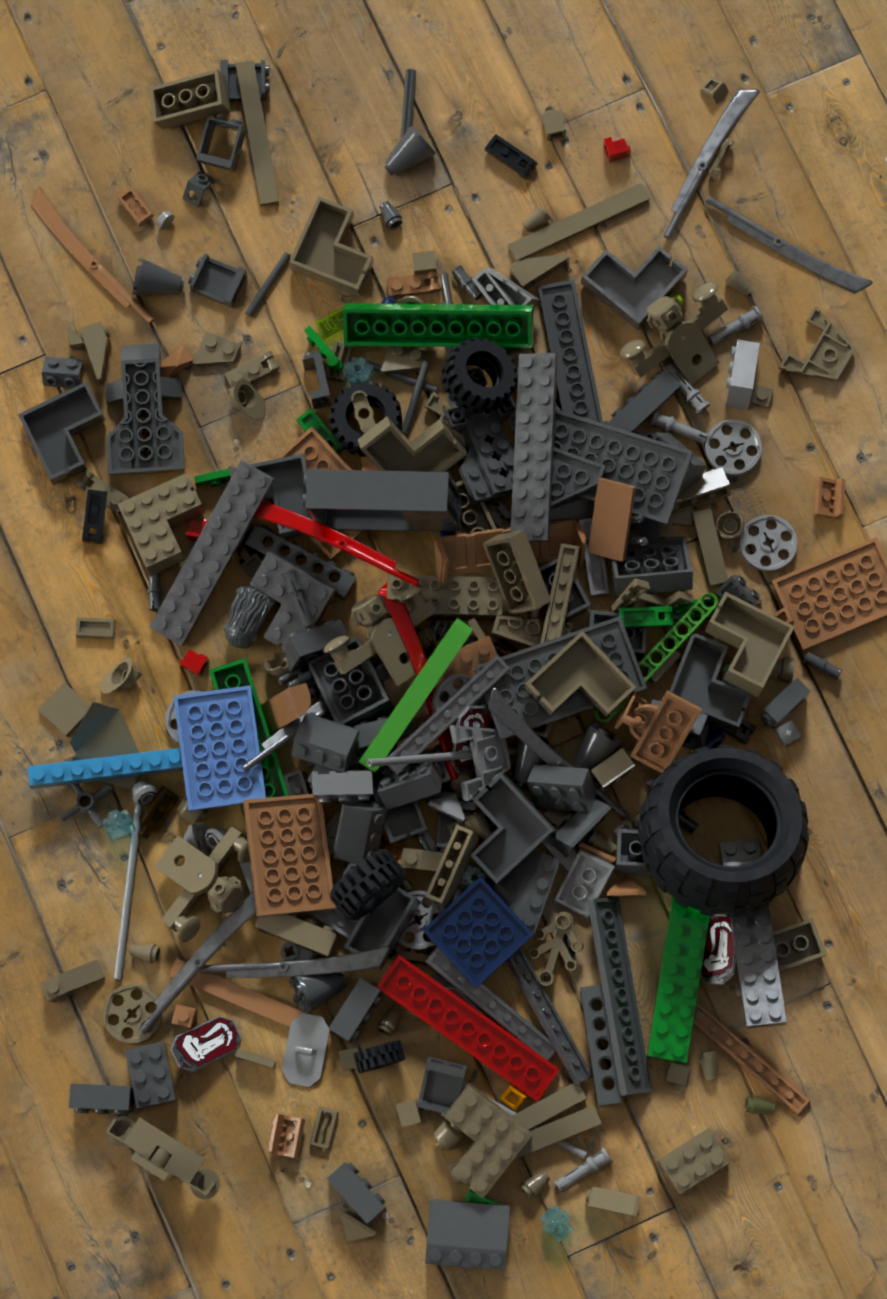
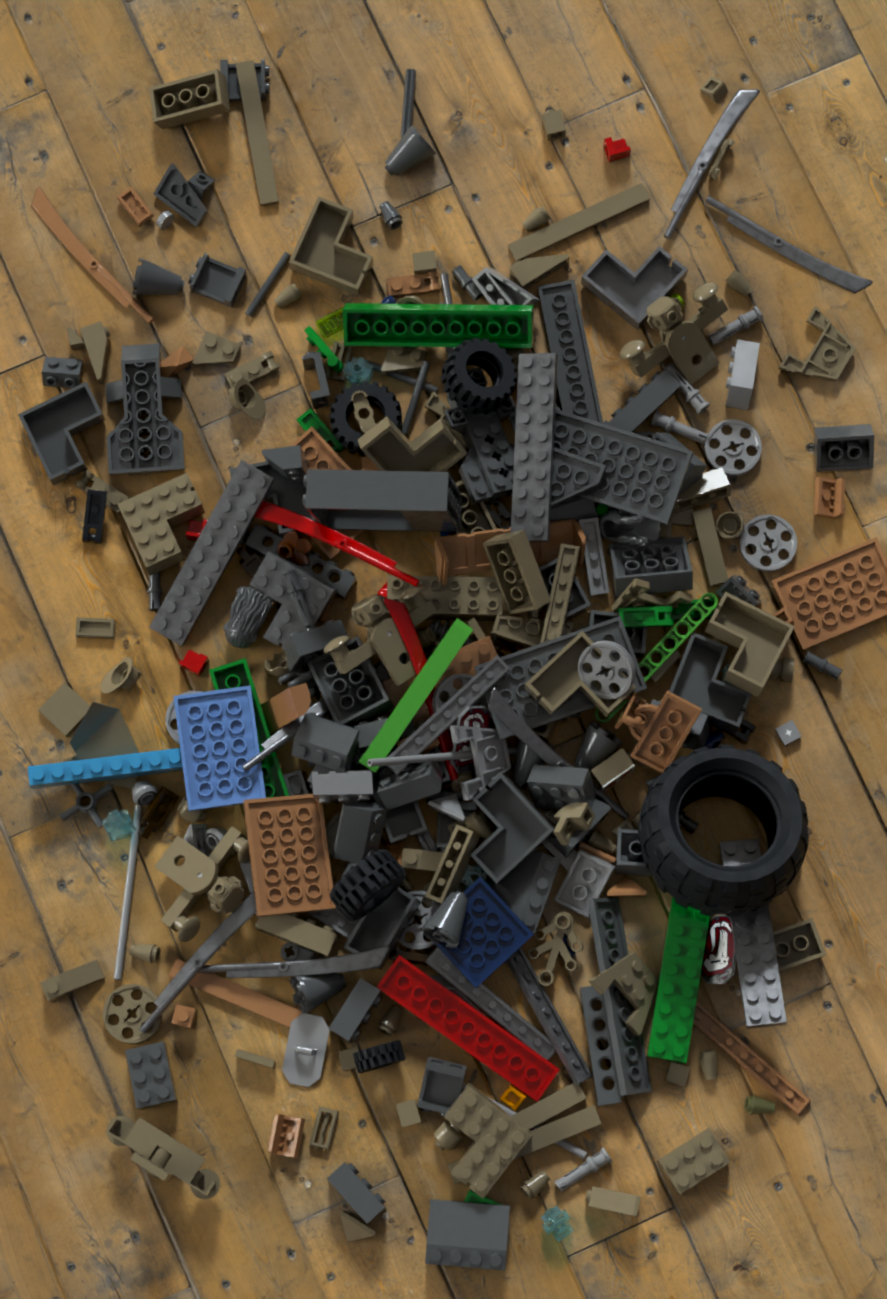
(101, 1099): dark grey brick -> none
(180, 196): none -> dark grey wing
(202, 155): dark grey window -> none
(205, 1043): shield -> none
(213, 479): green plate -> none
(287, 461): none -> dark grey slope
(288, 296): none -> dark tan cone
(296, 547): none -> reddish brown plate
(448, 920): none -> dark grey cone
(510, 156): black plate -> none
(571, 818): none -> dark tan brick
(607, 661): none -> light grey wedge
(611, 519): medium nougat tile -> none
(635, 983): none -> dark tan wing
(761, 396): dark tan plate -> none
(784, 703): dark grey window -> none
(844, 447): none -> dark grey slope

